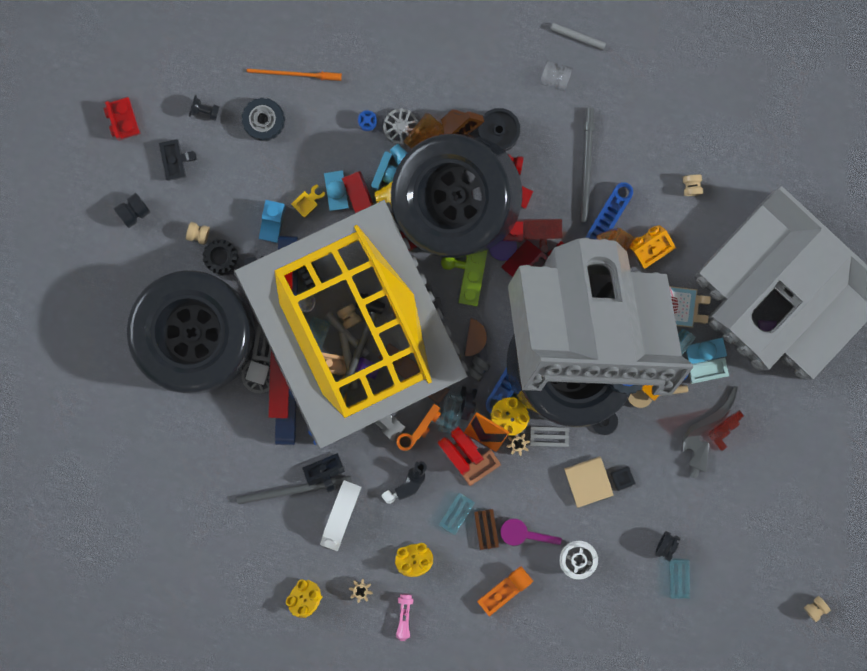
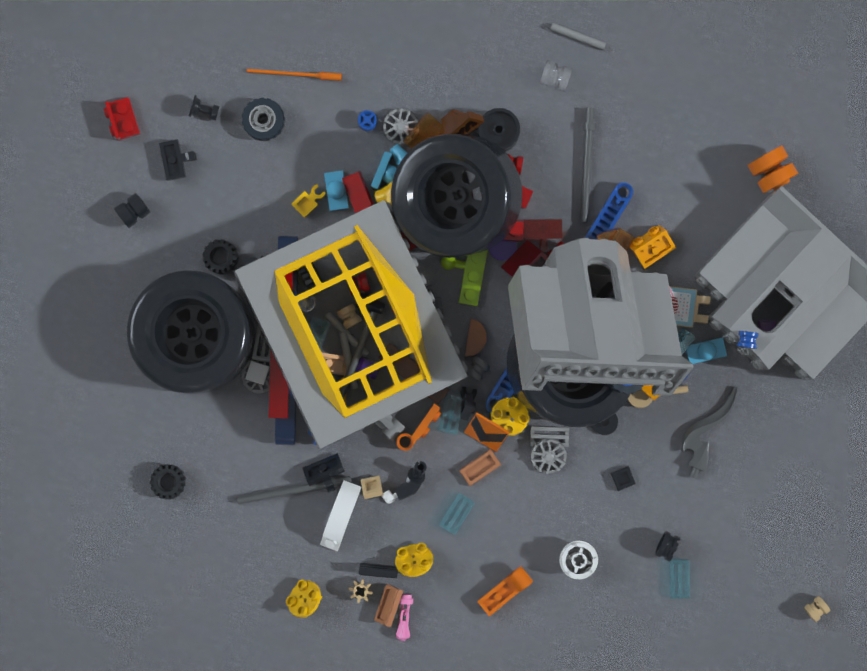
(156, 481): none -> black tyre
(197, 233): tan wheel -> none
(272, 221): dark azure arch -> none
(362, 281): none -> red wheel
(371, 487): none -> tan plate
(378, 570): none -> black tile
(388, 605): none -> nougat tile
(460, 450): red wheel -> none
(489, 545): reddish brown tile -> none
(513, 445): tan gear -> none
(515, 532): magenta piece -> none
(548, 456): none -> light grey wheel
(588, 482): tan slope -> none
(692, 180): tan wheel -> none
(708, 370): light aqua tile -> none
(722, 430): clear red plate -> none
(747, 339): none -> blue wheel
(775, 173): none -> orange wheel

